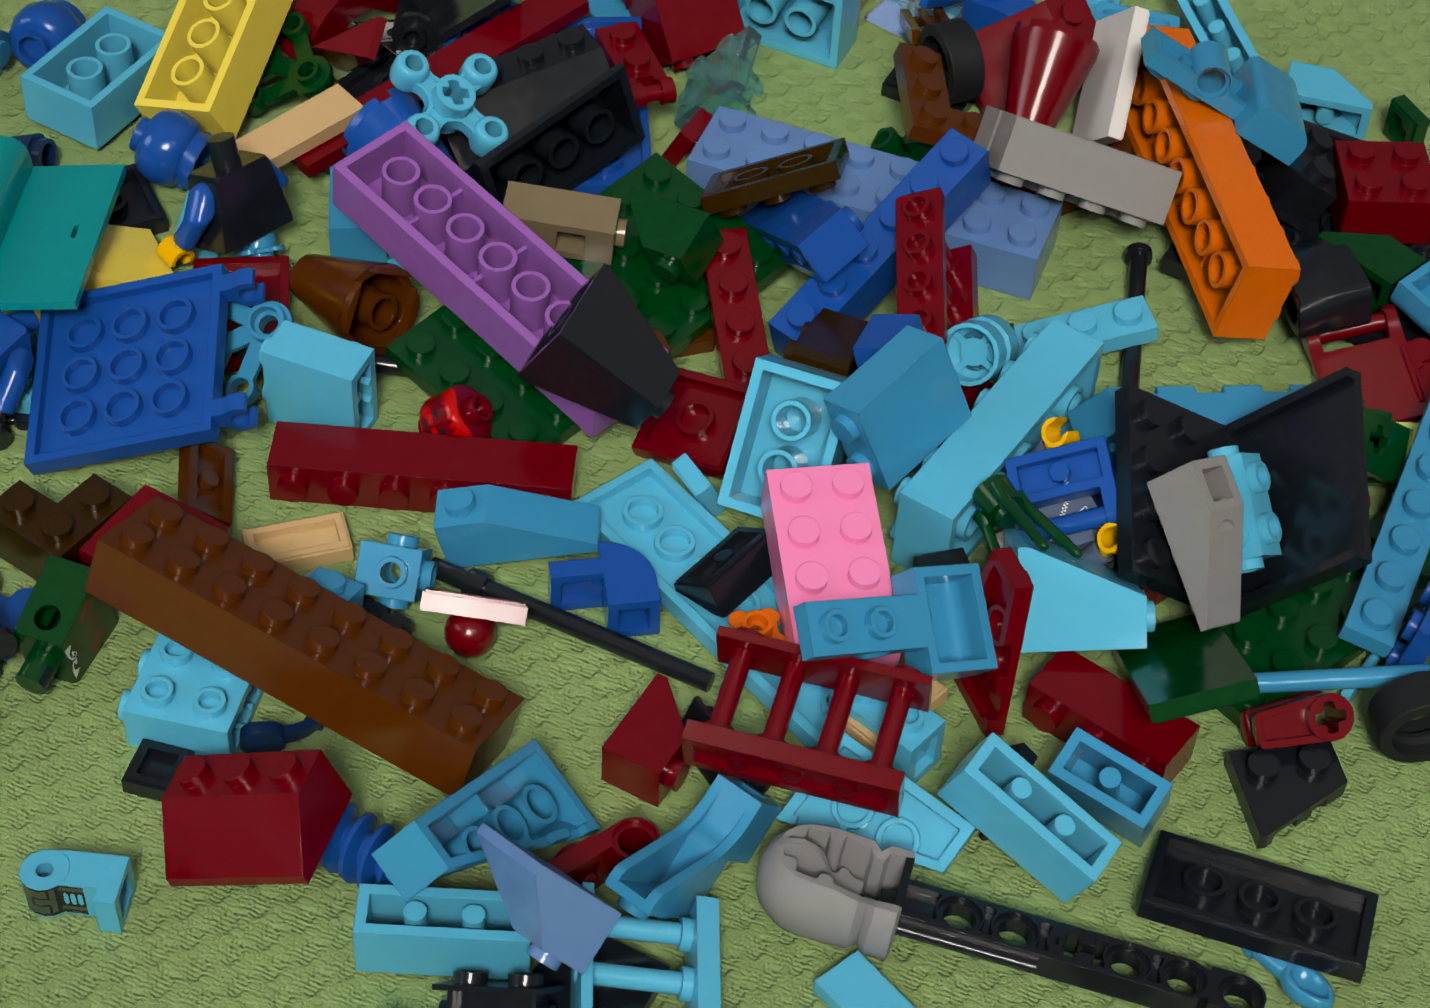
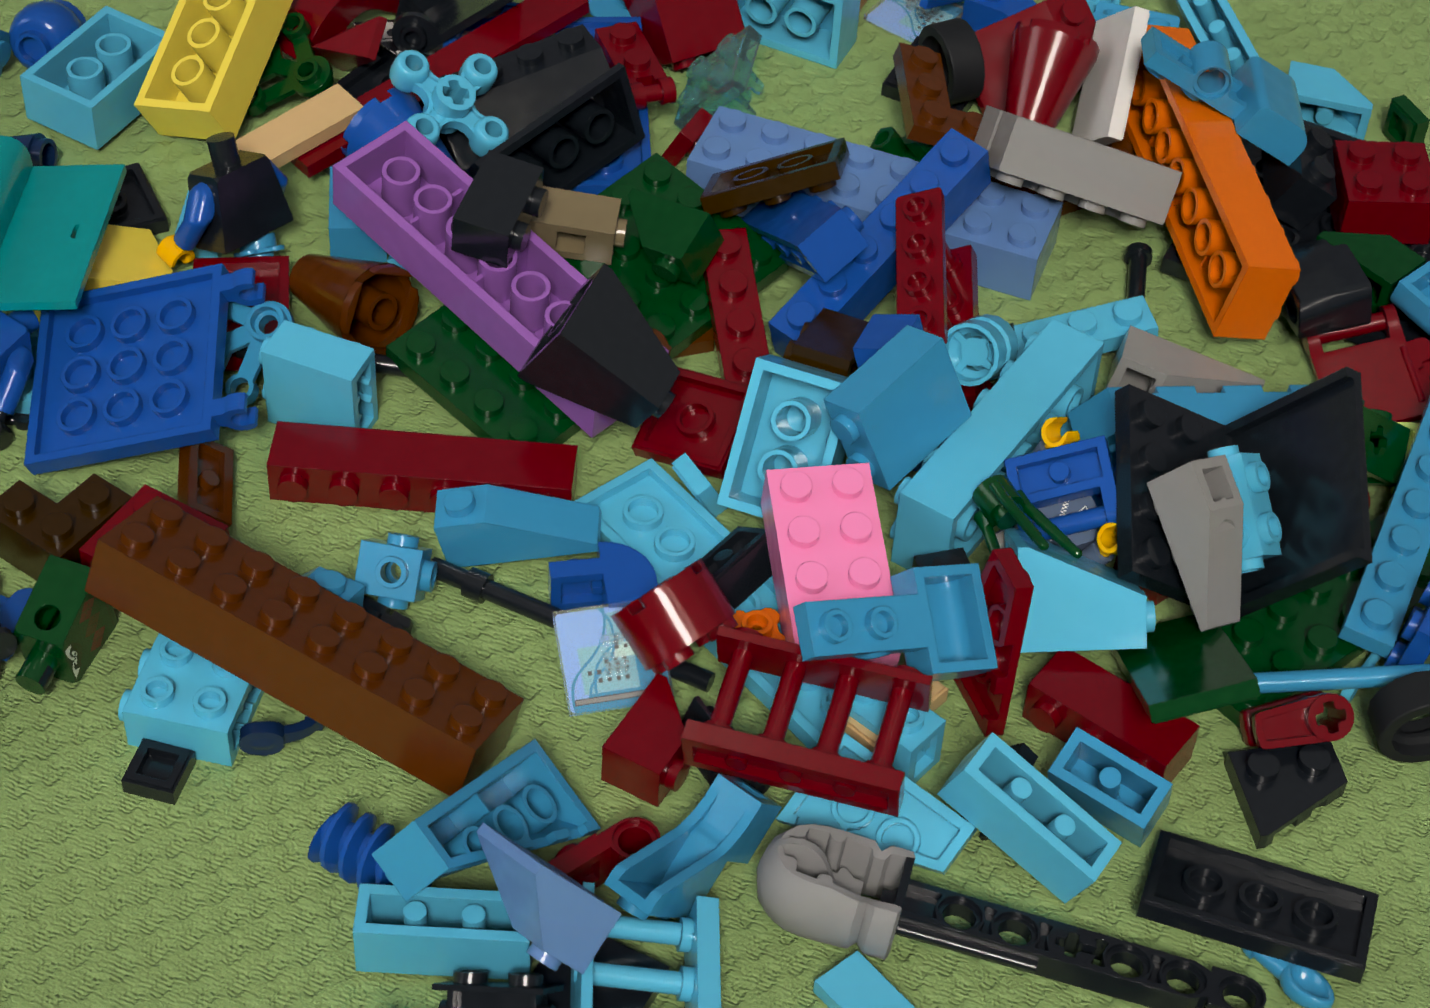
(79, 885): medium azure leg -> none
(169, 148): blue piece -> none
(250, 817): dark red slope -> none
(304, 541): tan tile -> none
(457, 413): dark red head -> none
(471, 623): tile -> none
(499, 209): none -> black brick
(597, 661): none -> clear piece
(673, 616): none -> dark red brick
(911, 24): reddish brown tile -> none
(1156, 362): none -> light grey slope

